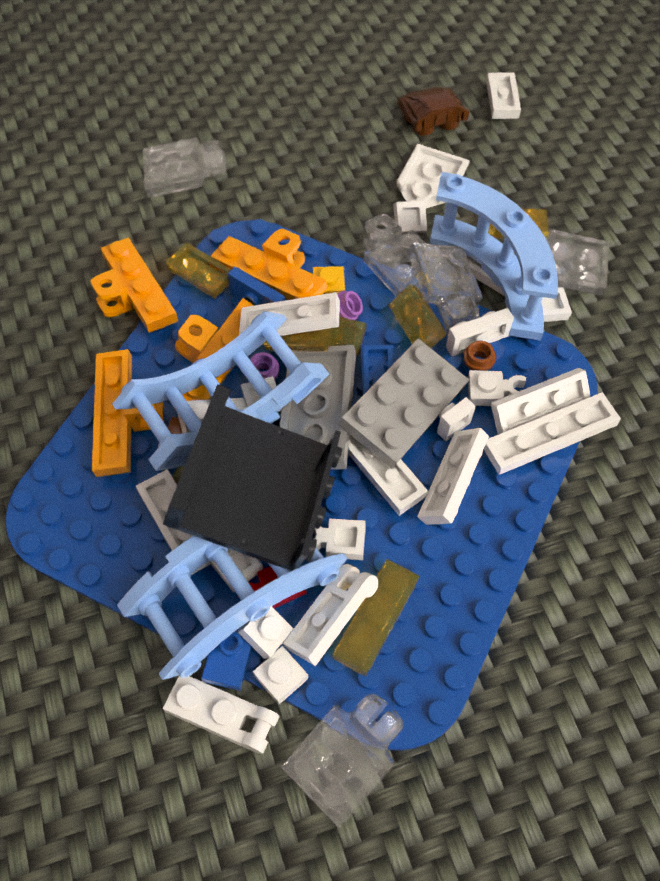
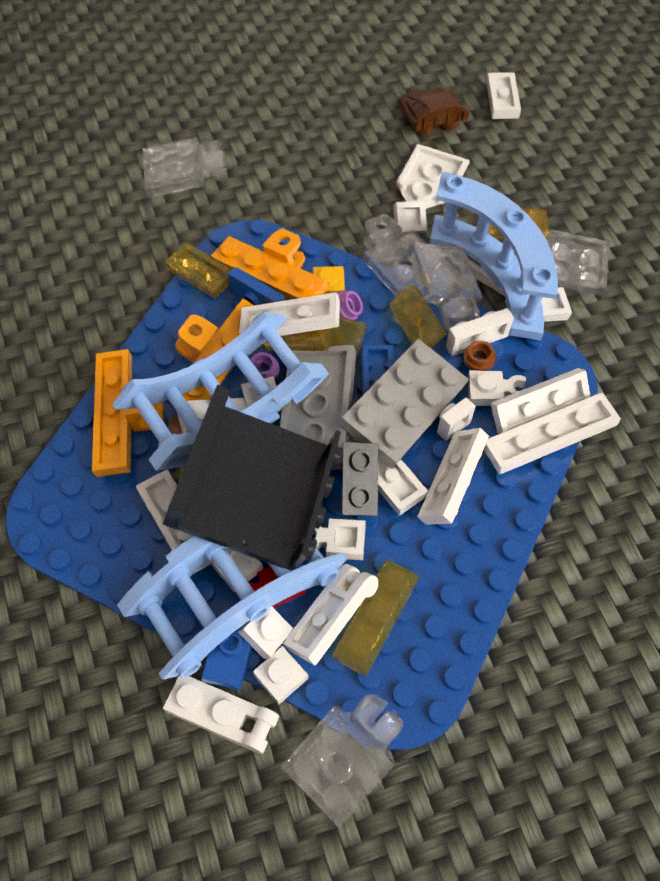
(132, 285): light orange plate -> none
(360, 479): none -> hinge

